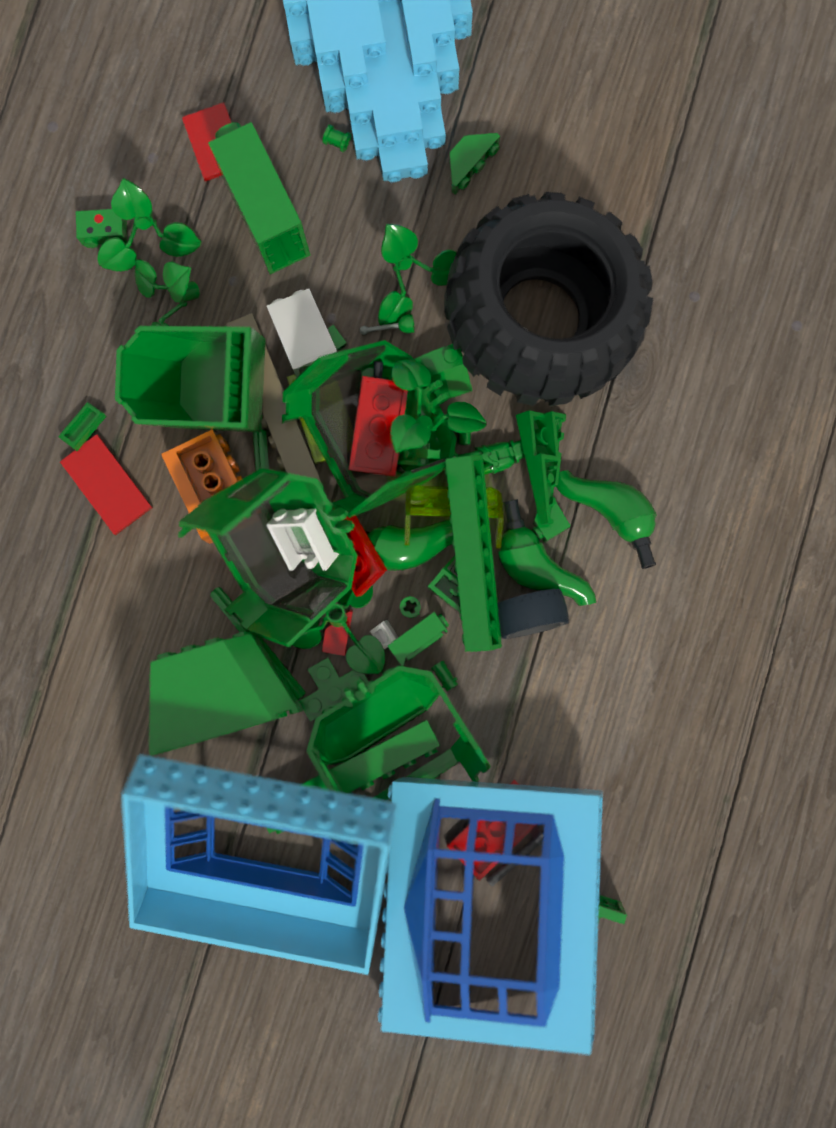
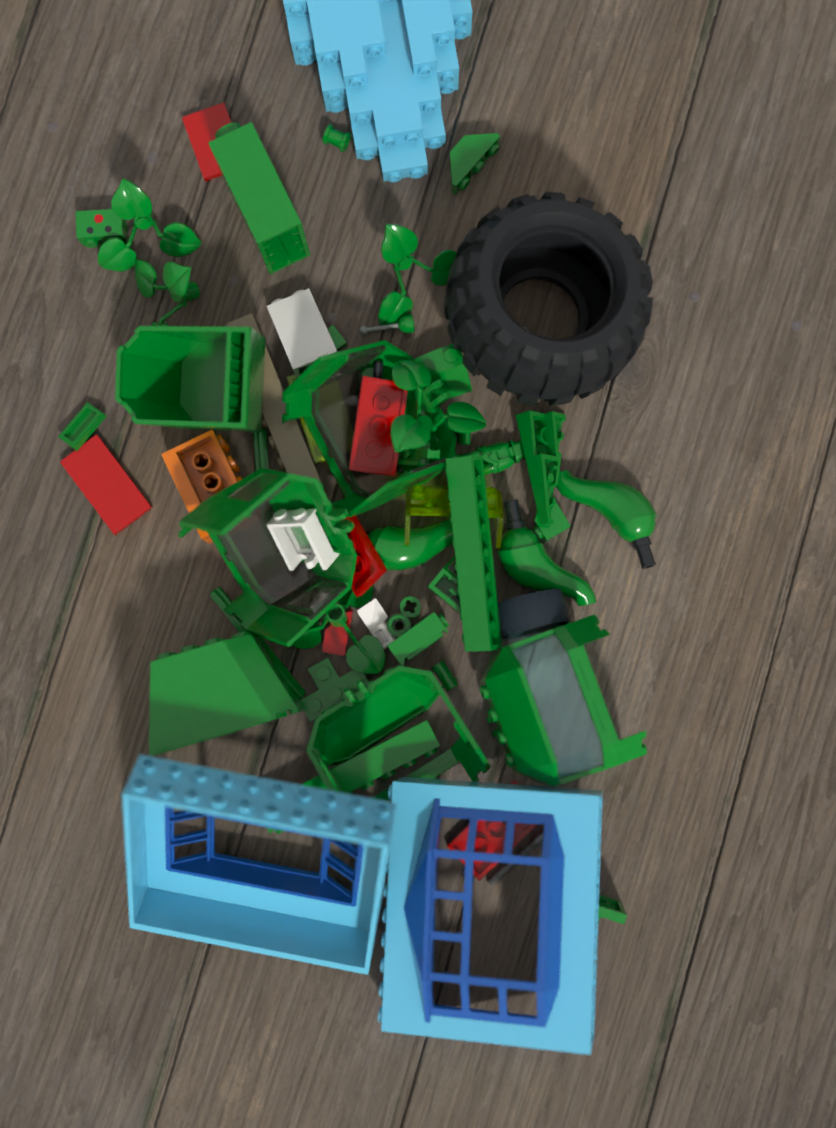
(372, 614): none -> white slope
(392, 622): none -> green cone
(552, 707): none -> green windscreen

